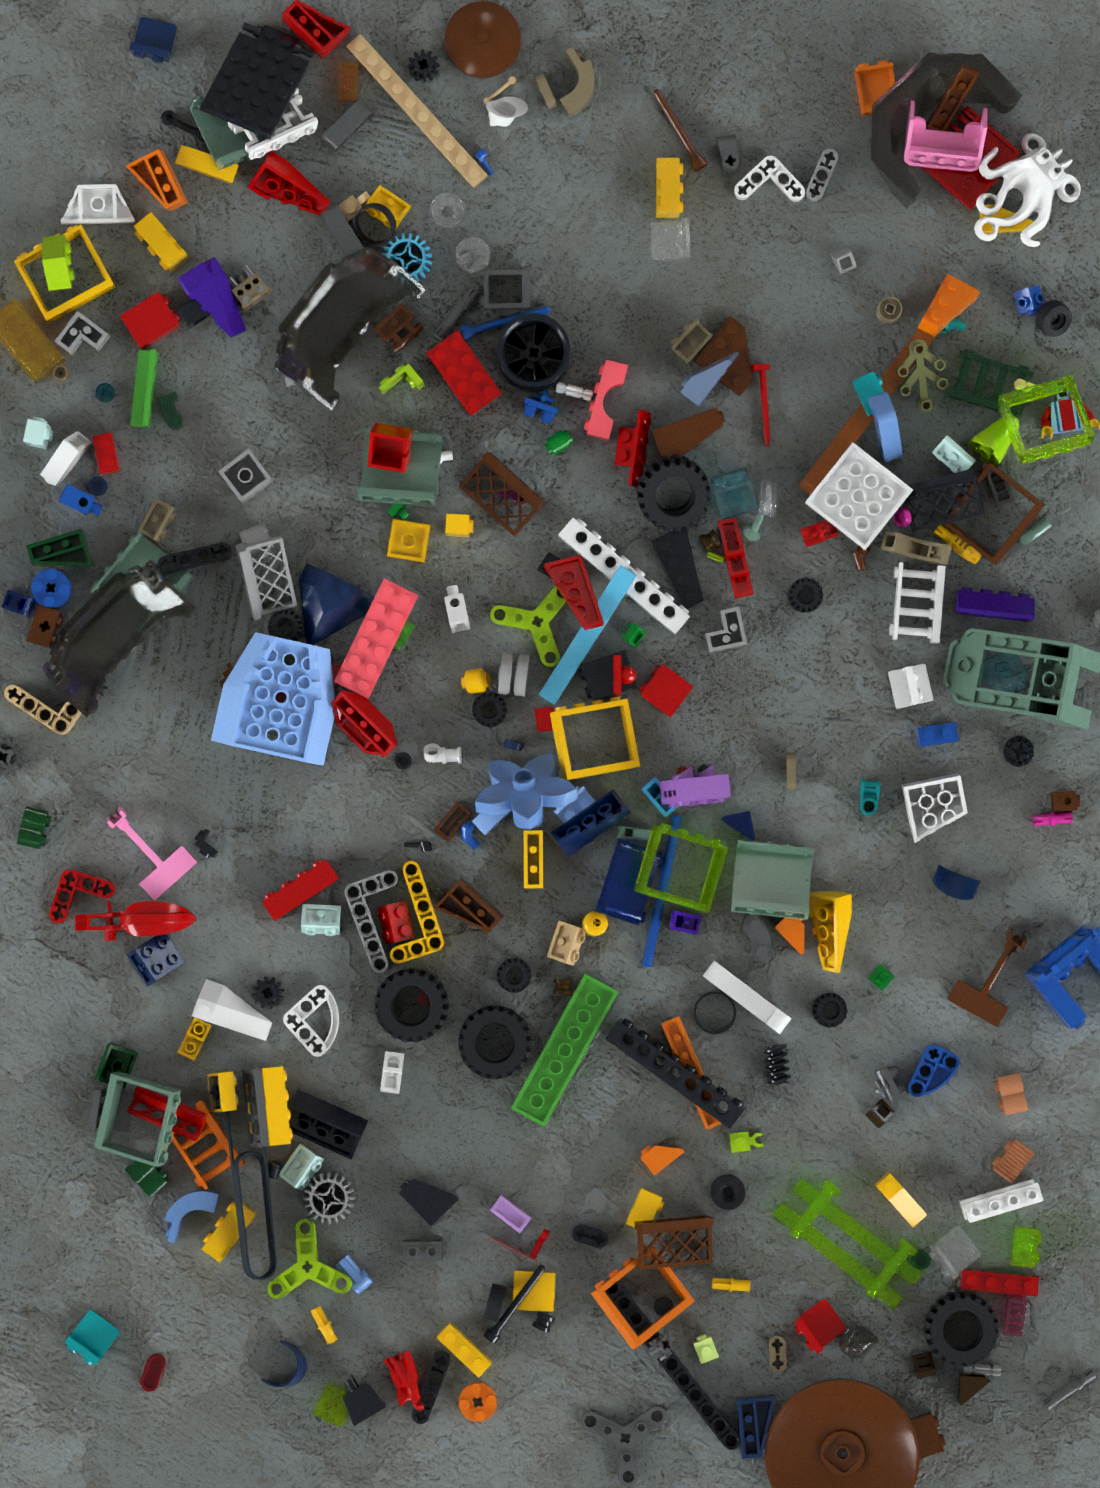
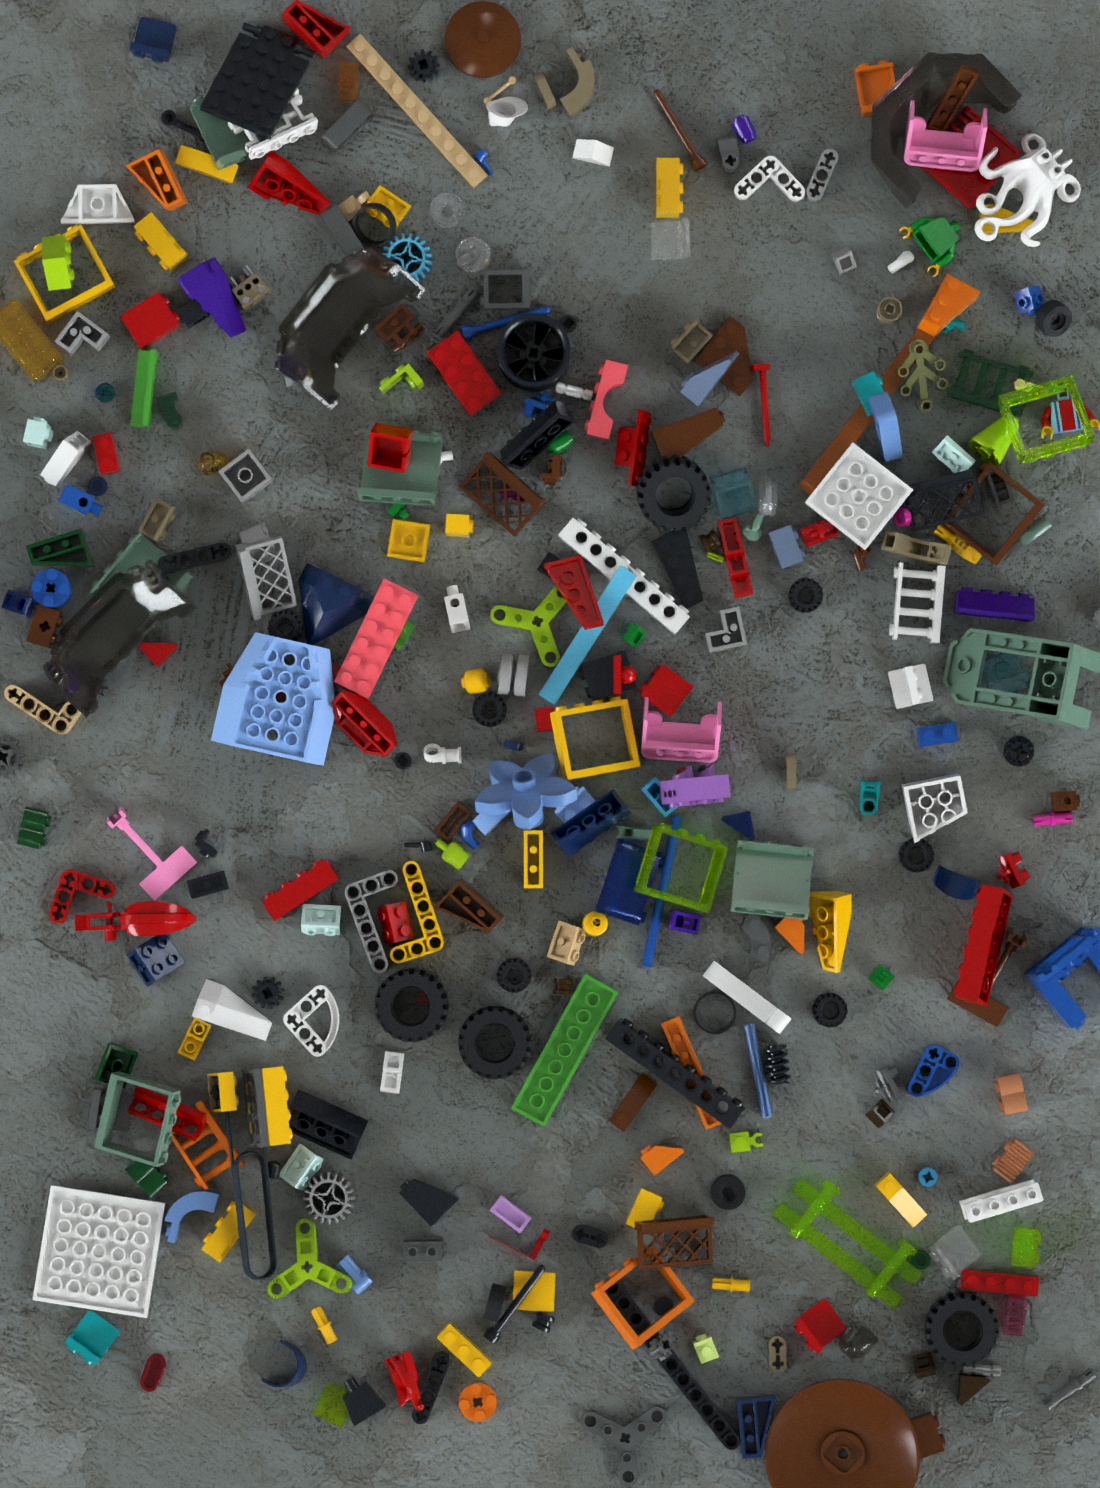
(99, 1251): none -> white plate
(158, 651): none -> red slope
(207, 884): none -> black plate
(212, 462): none -> clear yellow head
(453, 853): none -> lime piece
(537, 435): none -> black slope
(555, 468): none -> reddish brown bracket
(563, 320): none -> black bush
(593, 152): none -> white slope
(632, 1102): none -> reddish brown slope
(680, 740): none -> bright pink windscreen
(744, 129): none -> dark purple brick
(757, 1070): none -> medium blue axle
(786, 547): none -> sand blue brick
(905, 258): none -> white arm
(916, 867): none -> black tyre
(924, 1171): none -> dark azure wheel
(935, 238): none -> green torso
(983, 945): none -> red brick
(1010, 872): none -> red hips

